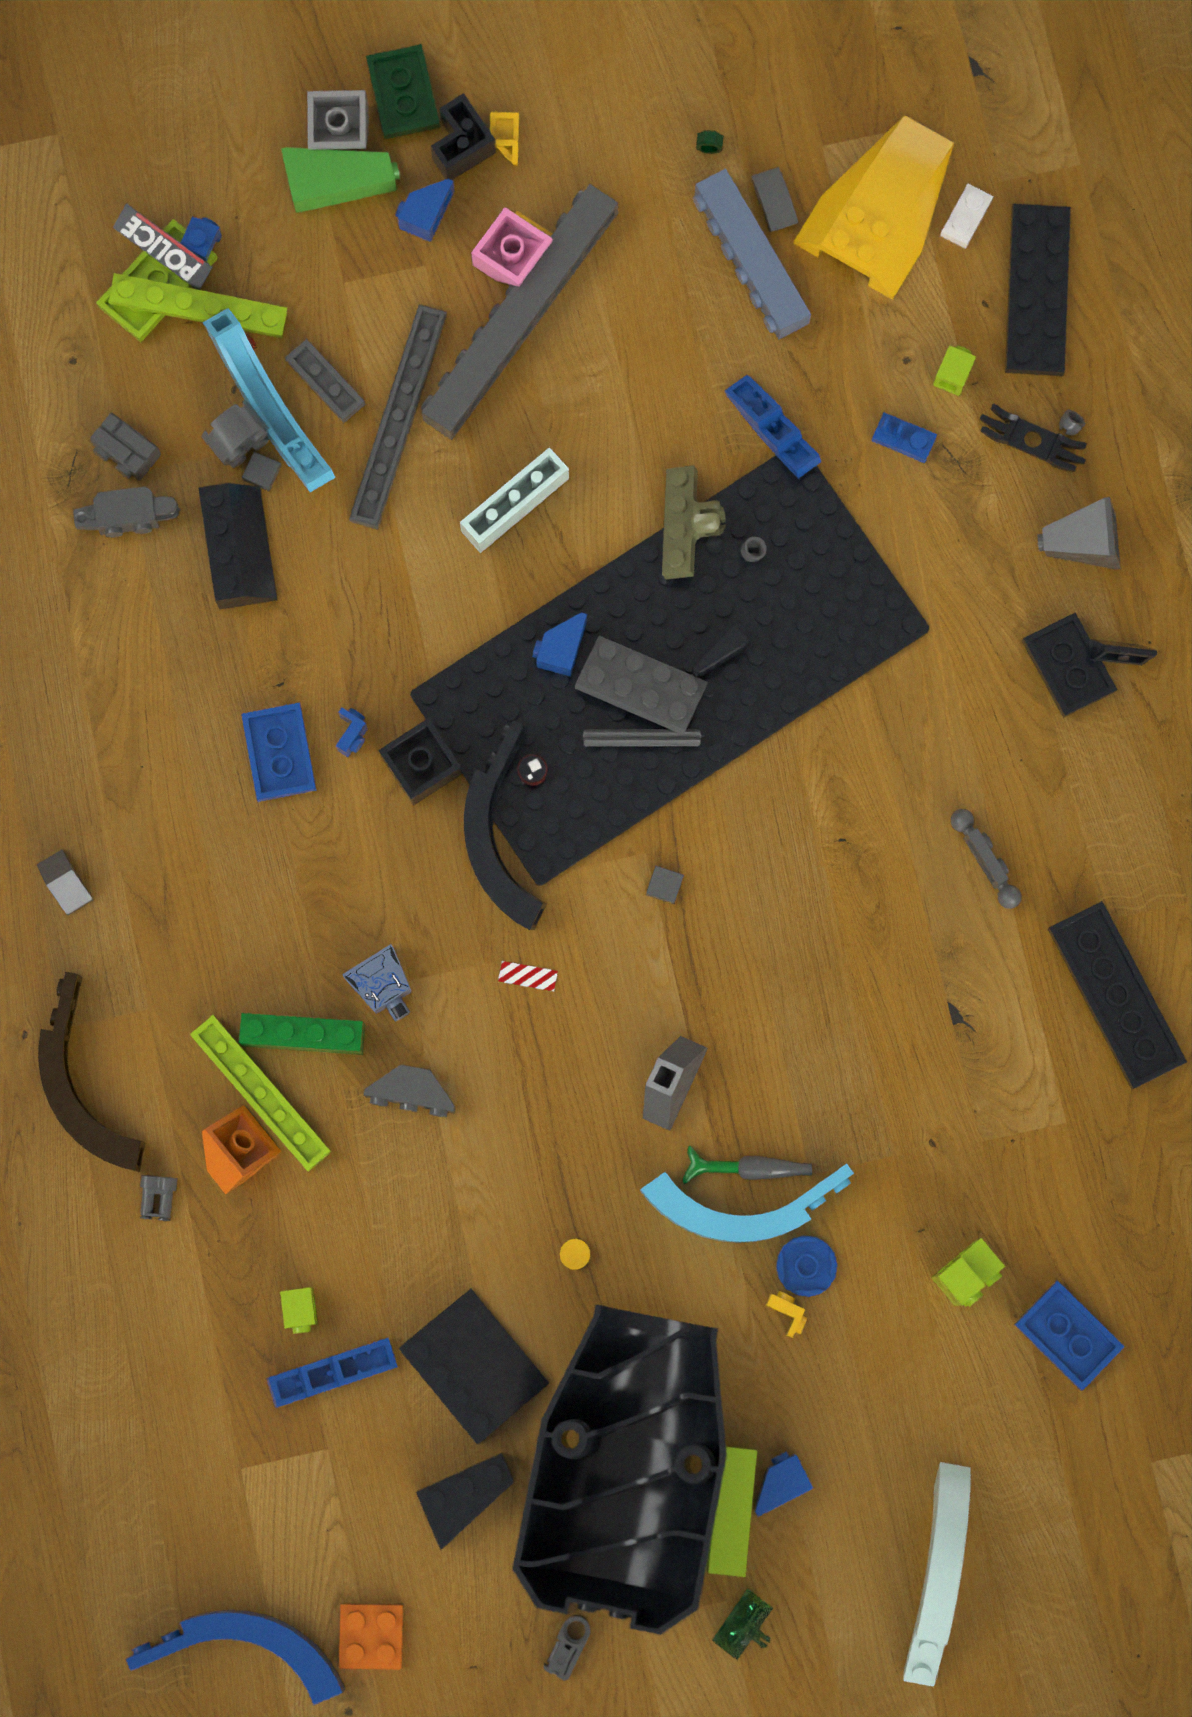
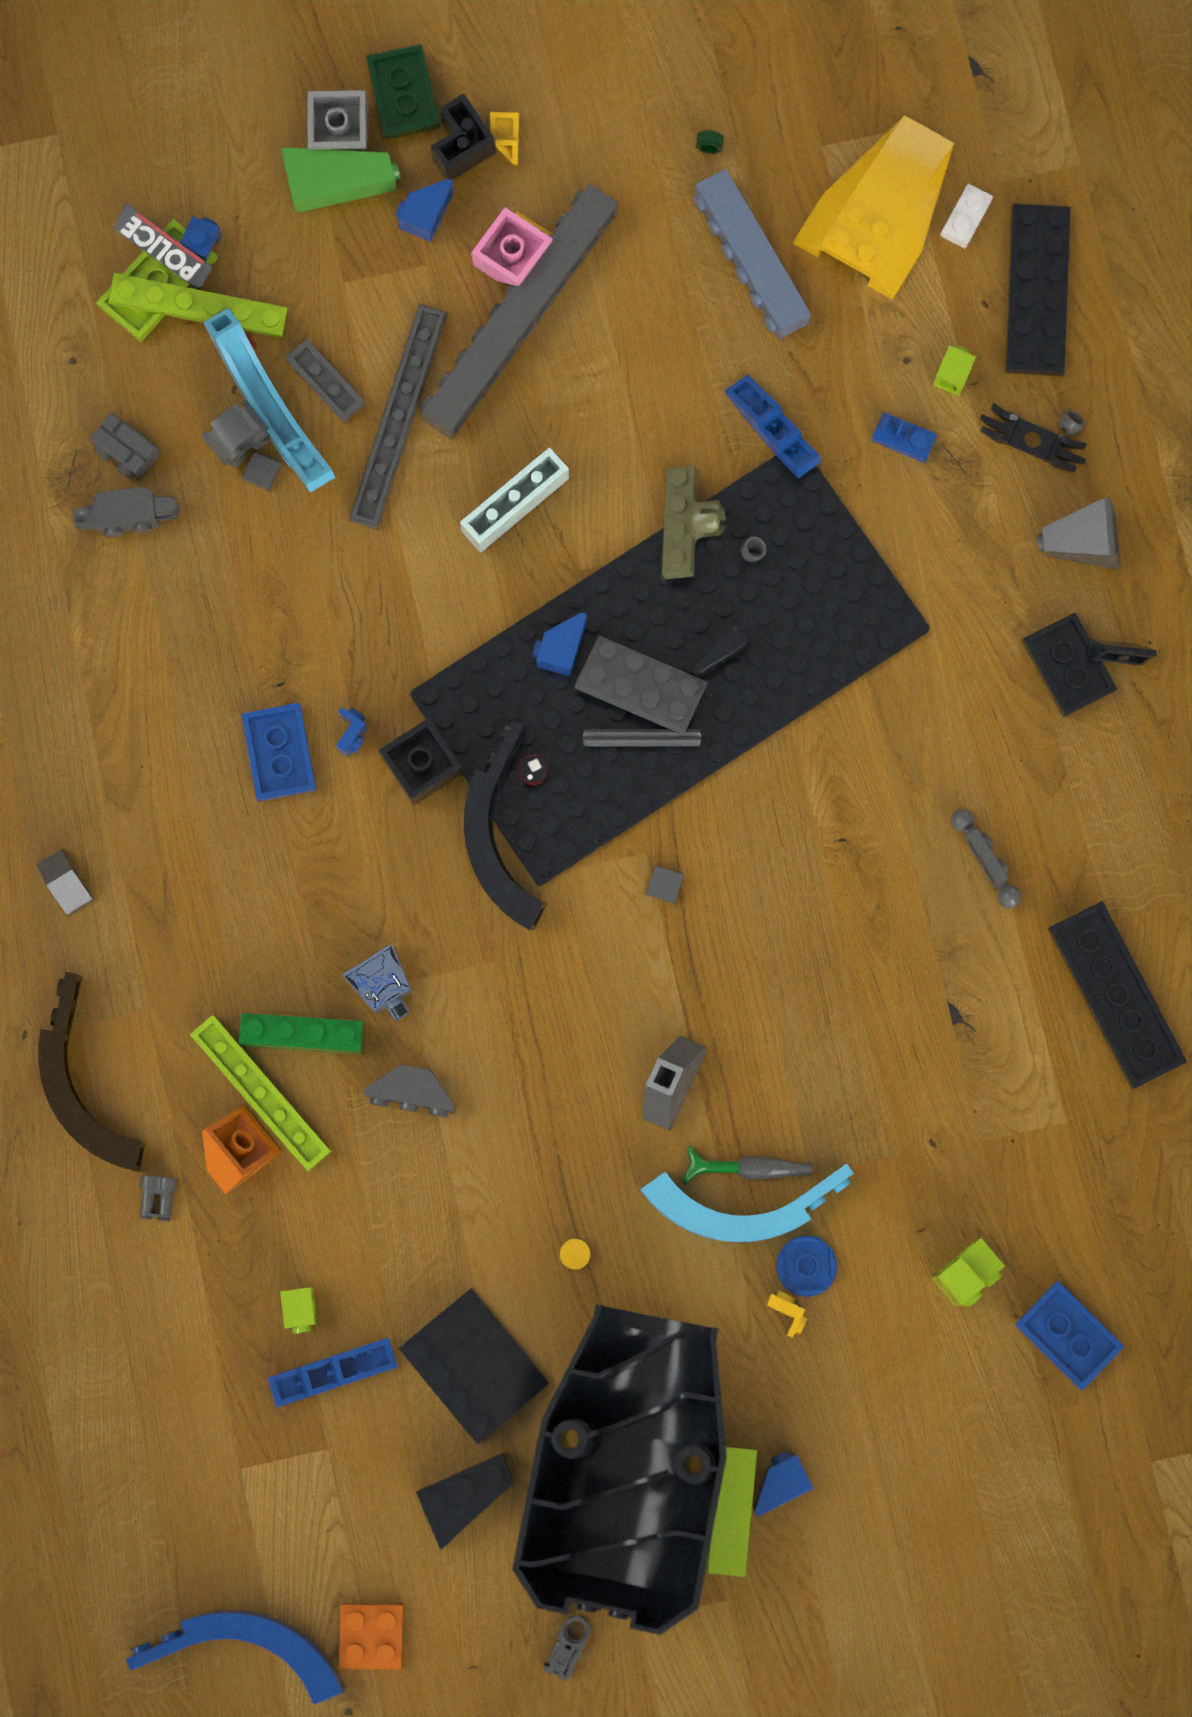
(237, 545): black slope -> none
(527, 976): sticker -> none
(744, 1625): clear green plate -> none
(775, 199): dark grey slope -> none
(941, 1575): light aqua arch -> none

